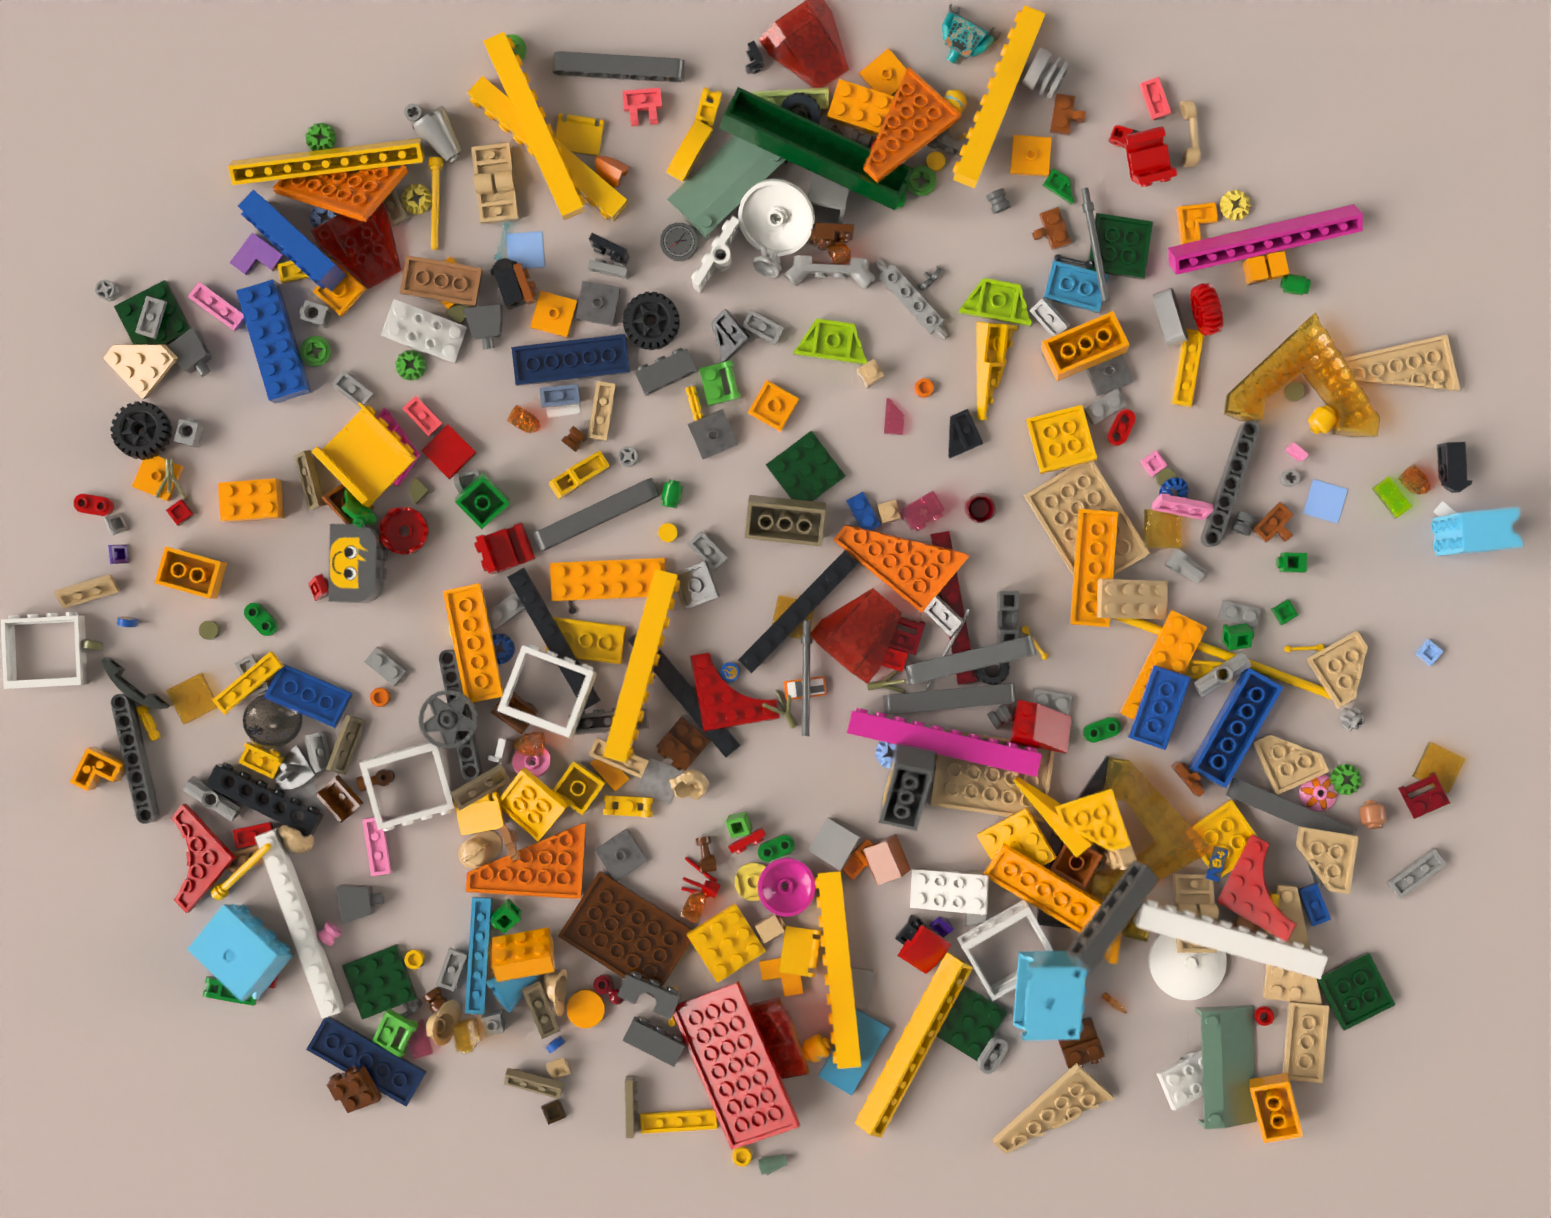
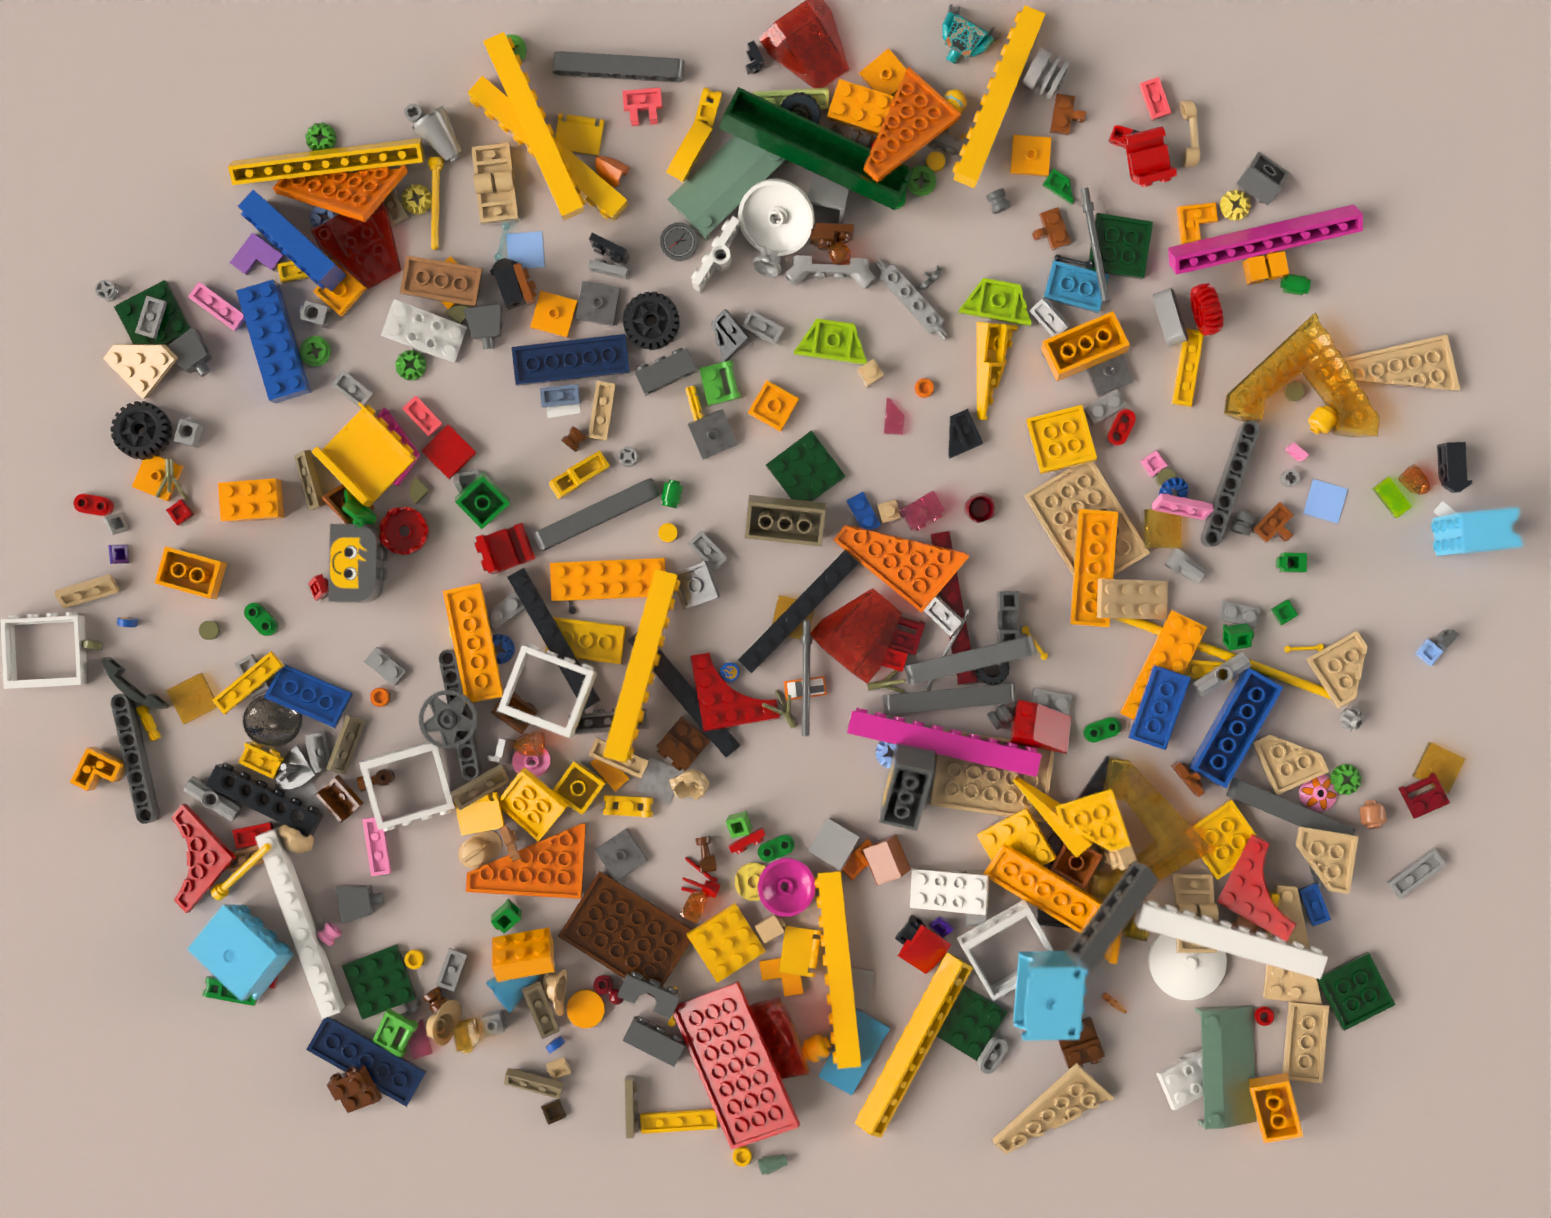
(478, 955): dark azure plate -> none
(523, 420): clear orange rock -> none
(1216, 864): sticker -> none
(1263, 179): none -> dark grey slope
(1445, 638): none -> dark grey plate

